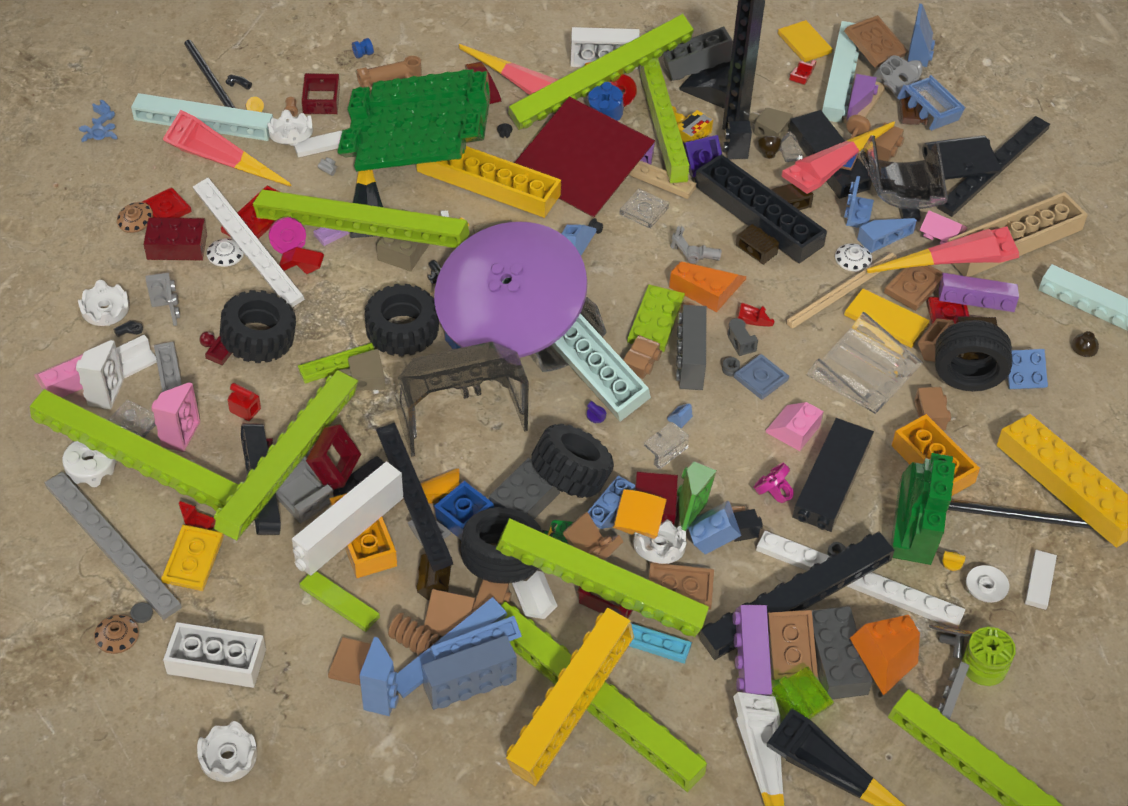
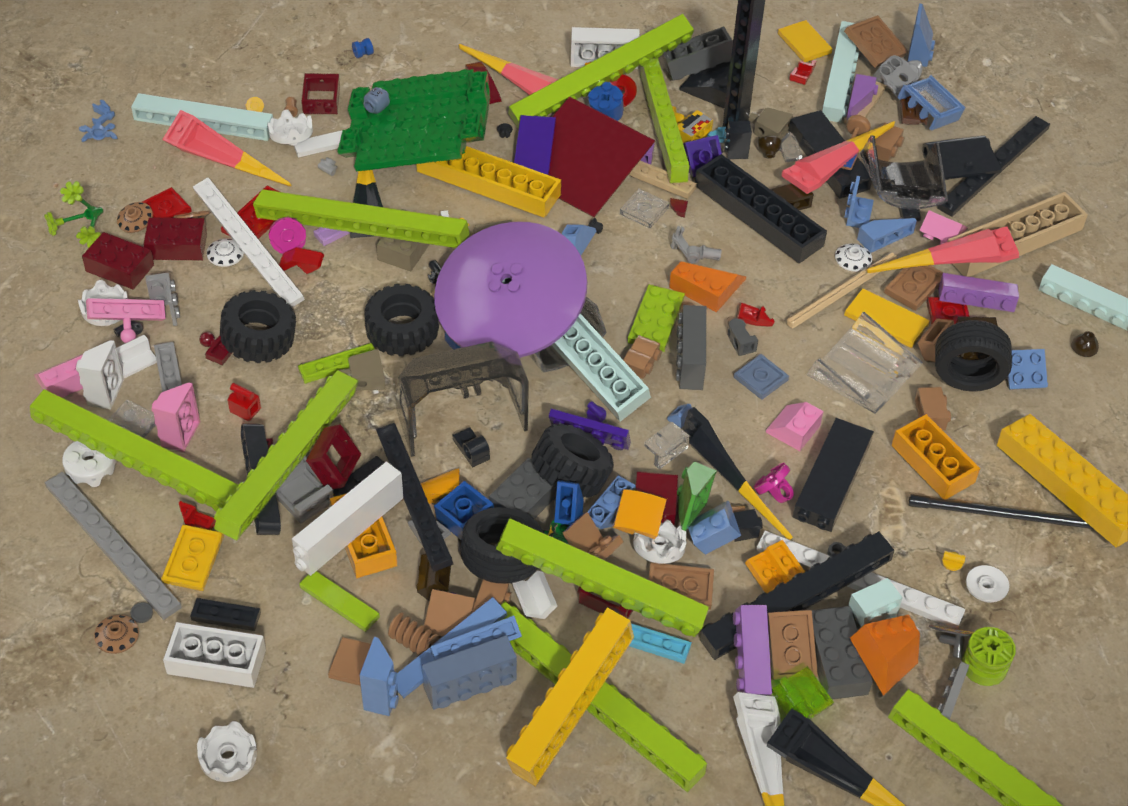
(73, 194): none -> lime plant
(118, 260): none -> dark red brick
(125, 310): none -> bright pink plate
(201, 214): none -> medium nougat dish
(208, 74): black piece -> none
(225, 614): none -> black plate
(239, 80): black arm -> none
(376, 100): none -> sand blue head
(405, 69): medium nougat piece -> none
(472, 447): none -> black plate
(535, 142): none -> dark purple tile
(568, 503): none -> blue slope
(606, 433): none -> dark purple plate
(679, 206): none -> dark red tile
(708, 446): none -> black plate
(720, 132): none -> medium azure tile
(730, 361): dark grey bush -> none
(757, 244): dark brown brick -> none
(774, 566): none -> light orange slope
(875, 603): none -> light aqua brick
(922, 508): green panel -> none
(1040, 579): white tile -> none

